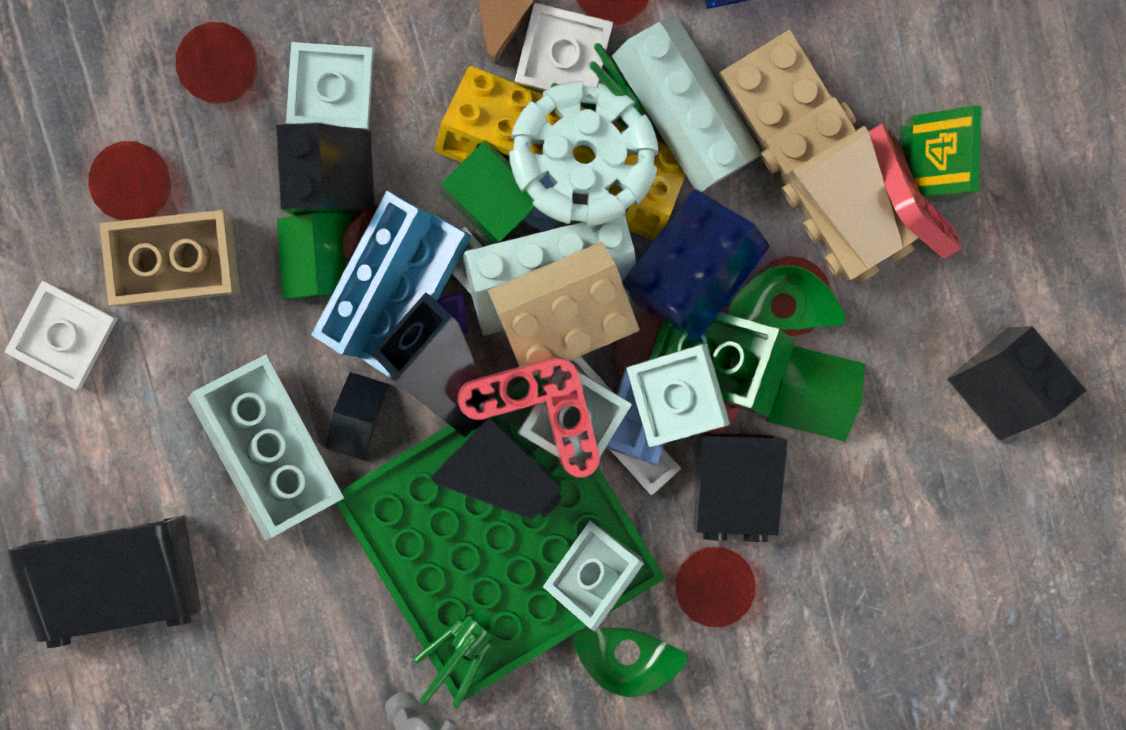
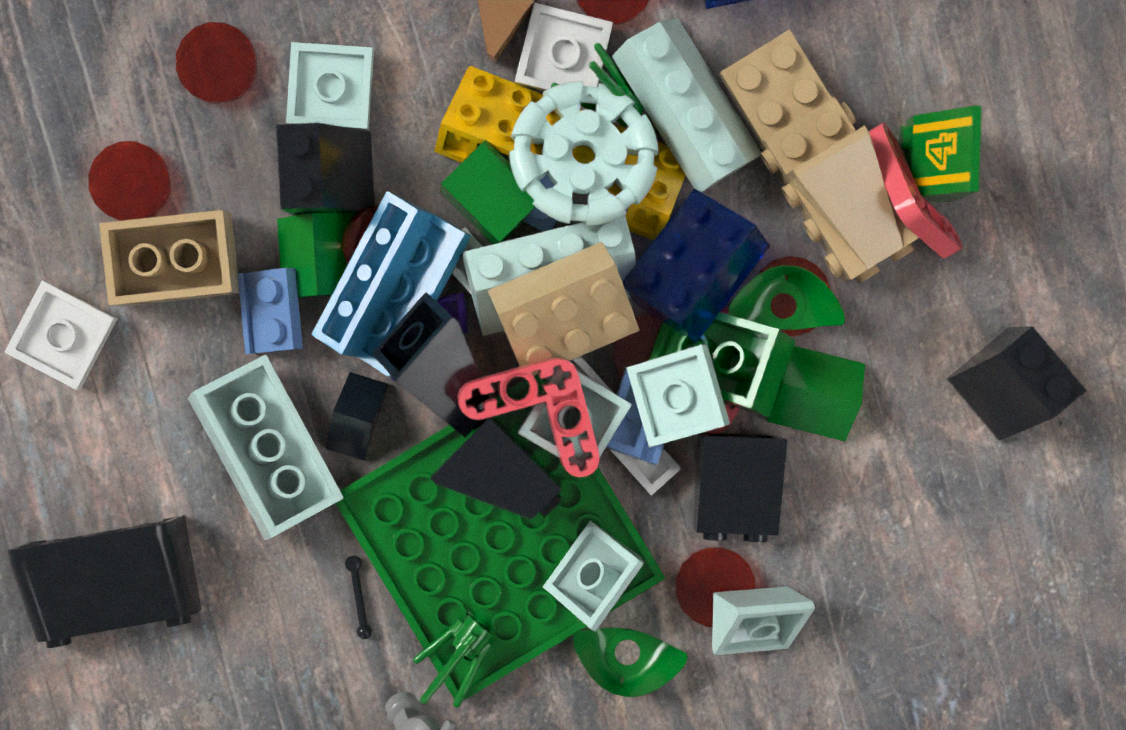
(270, 310): none -> medium blue plate
(353, 564): none -> black hinge
(757, 619): none -> light aqua slope

